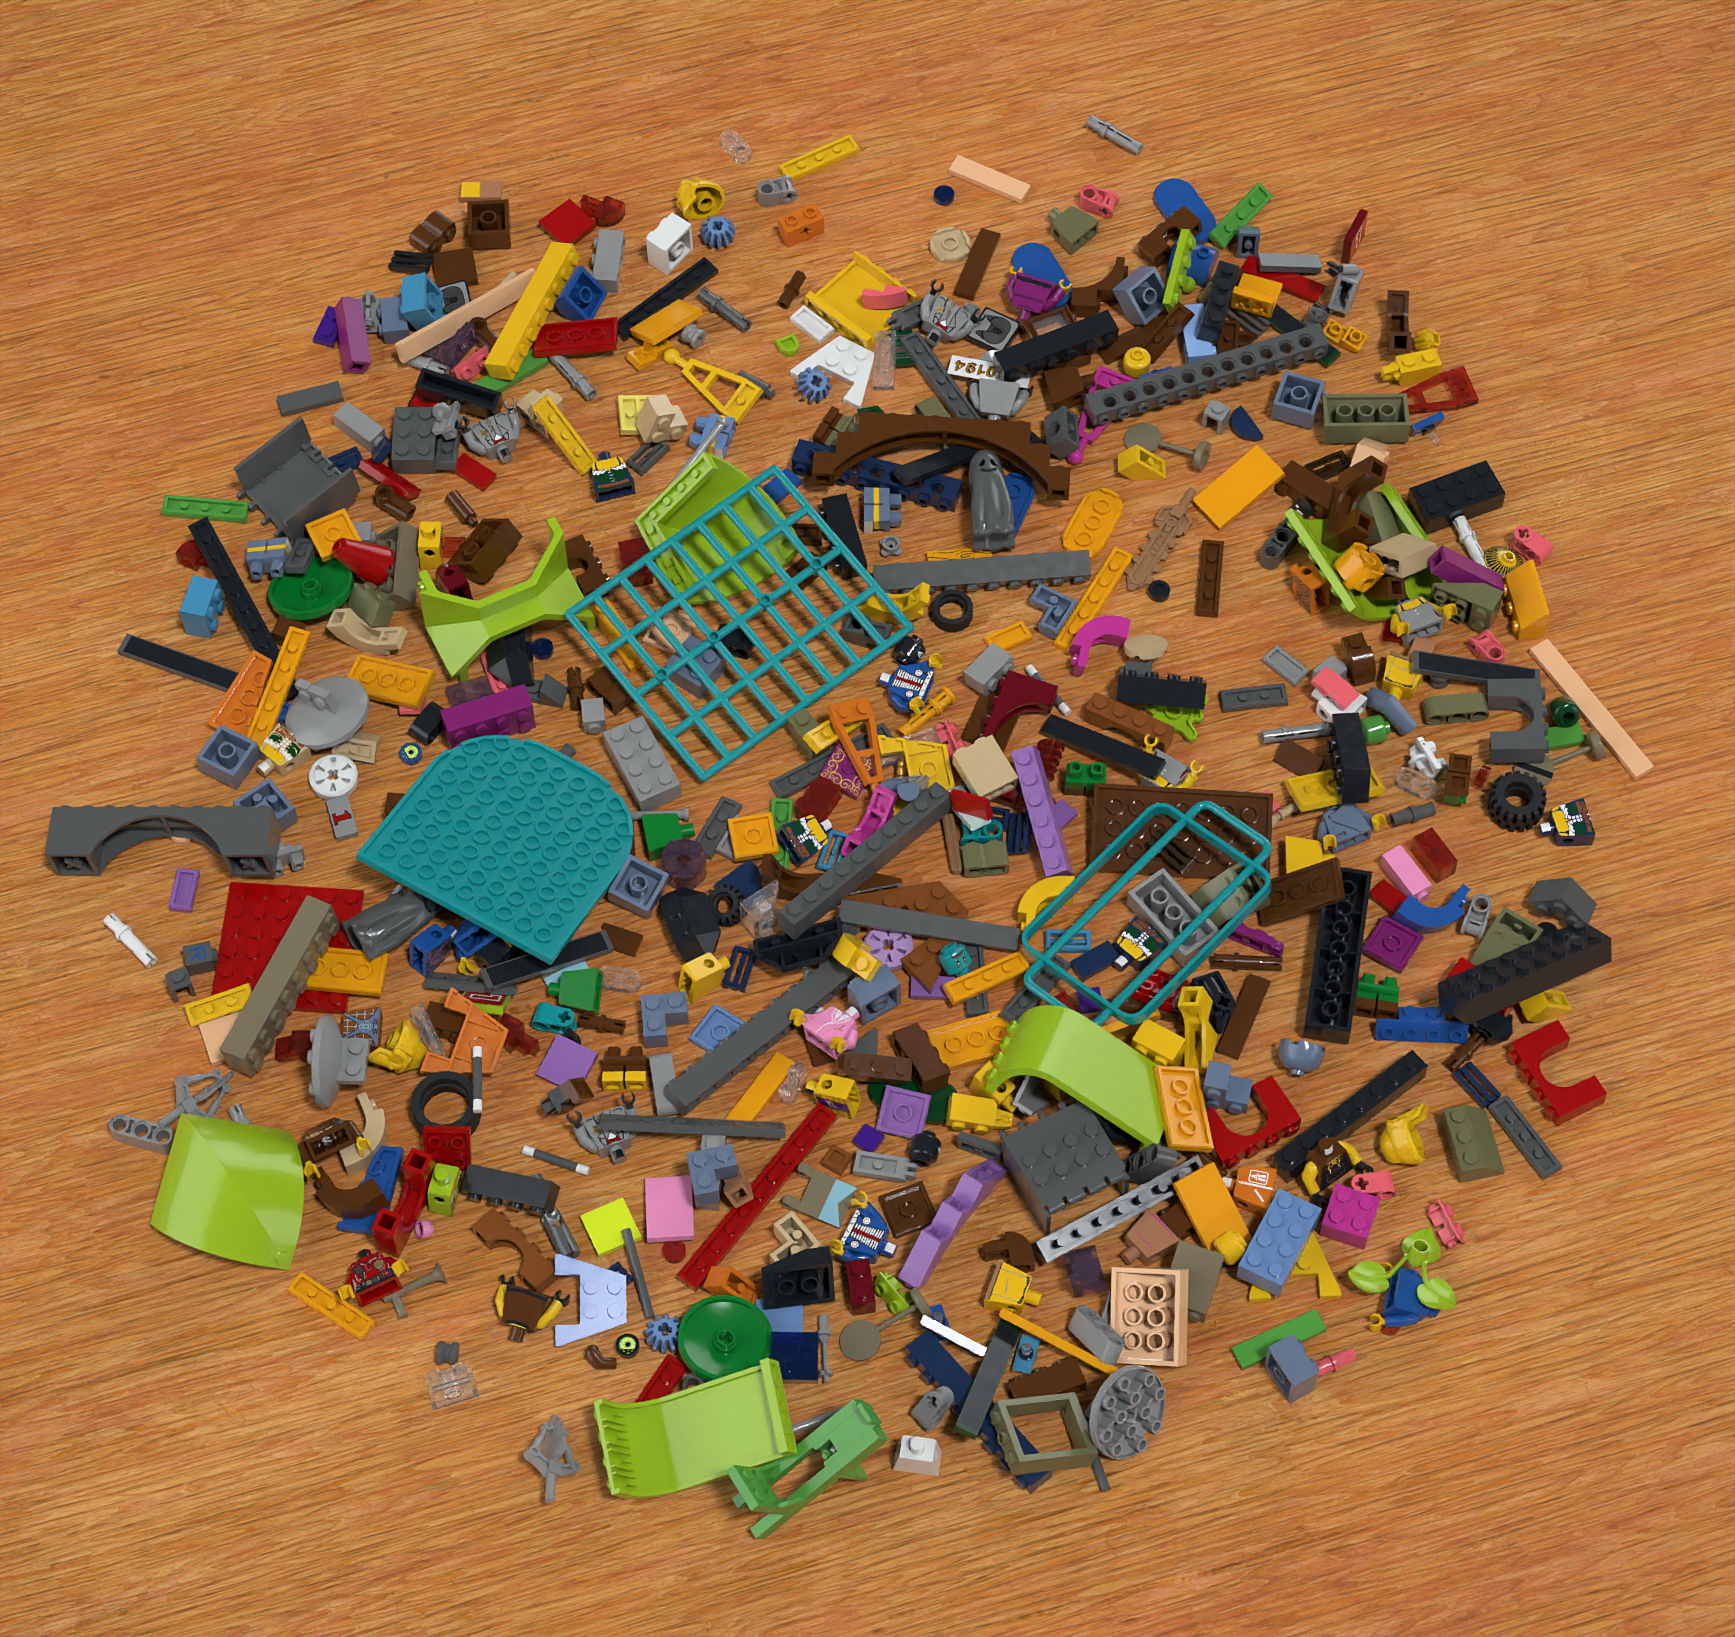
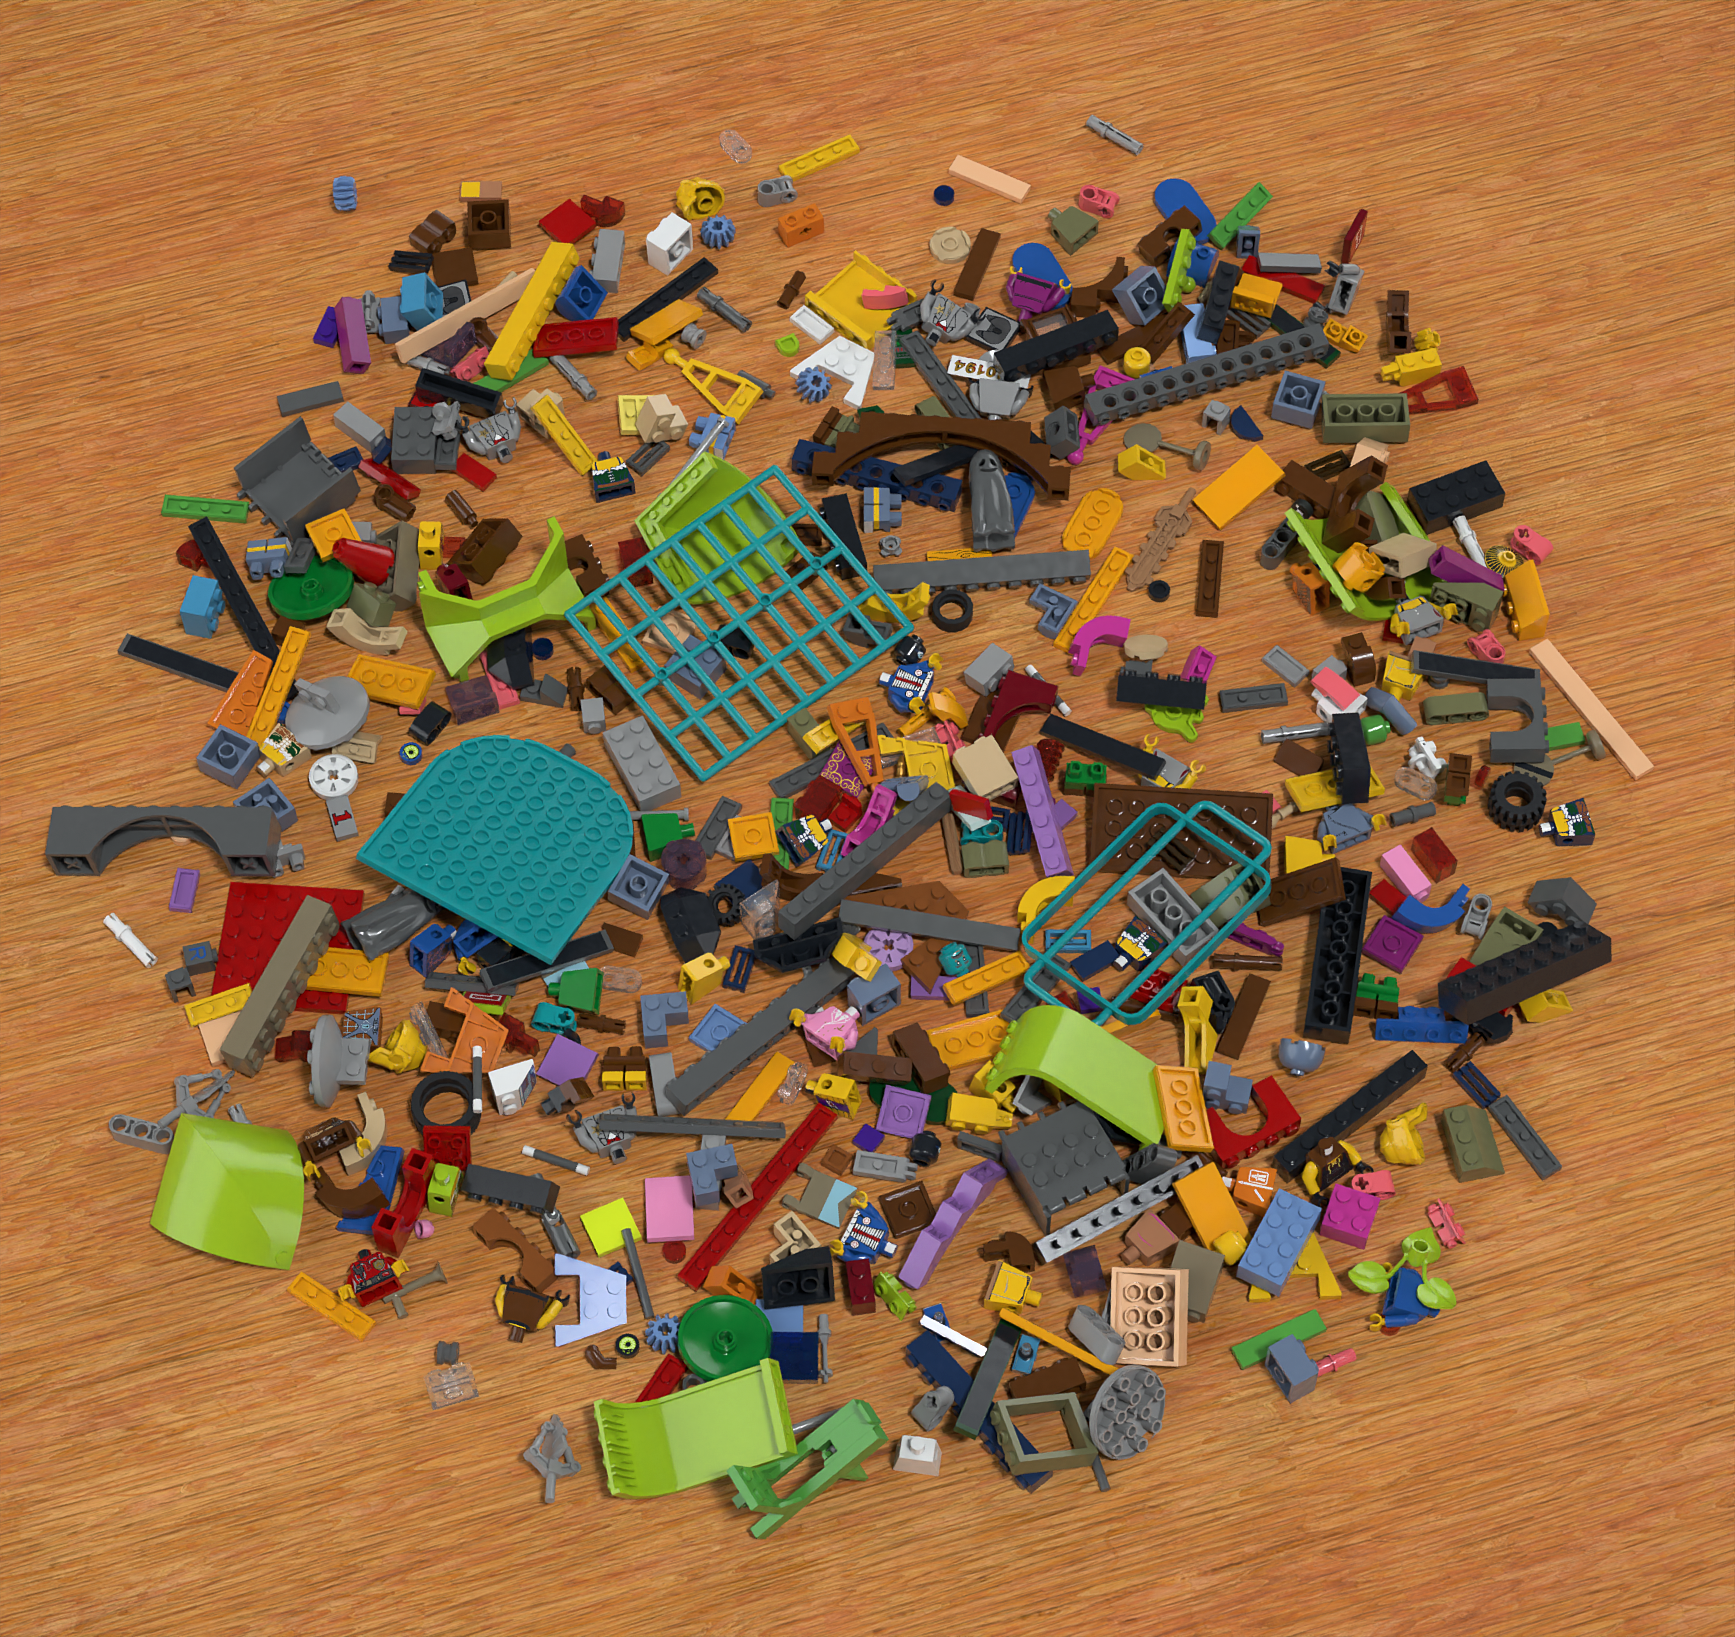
(345, 193): none -> medium blue gear
(495, 714): magenta brick -> none
(512, 1086): none -> white slope
(776, 490): blue tile -> none
(846, 813): none -> red bracket
(862, 1339): dark tan piece -> none
(947, 708): none -> light orange slope
(1010, 636): light orange tile -> none
(1108, 713): dark orange arch -> none
(1159, 1044): yellow brick -> none
(1198, 663): none -> dark pink slope
(1428, 425): piece -> none
(1559, 1102): red arch -> none
(1564, 712): dark green head -> none

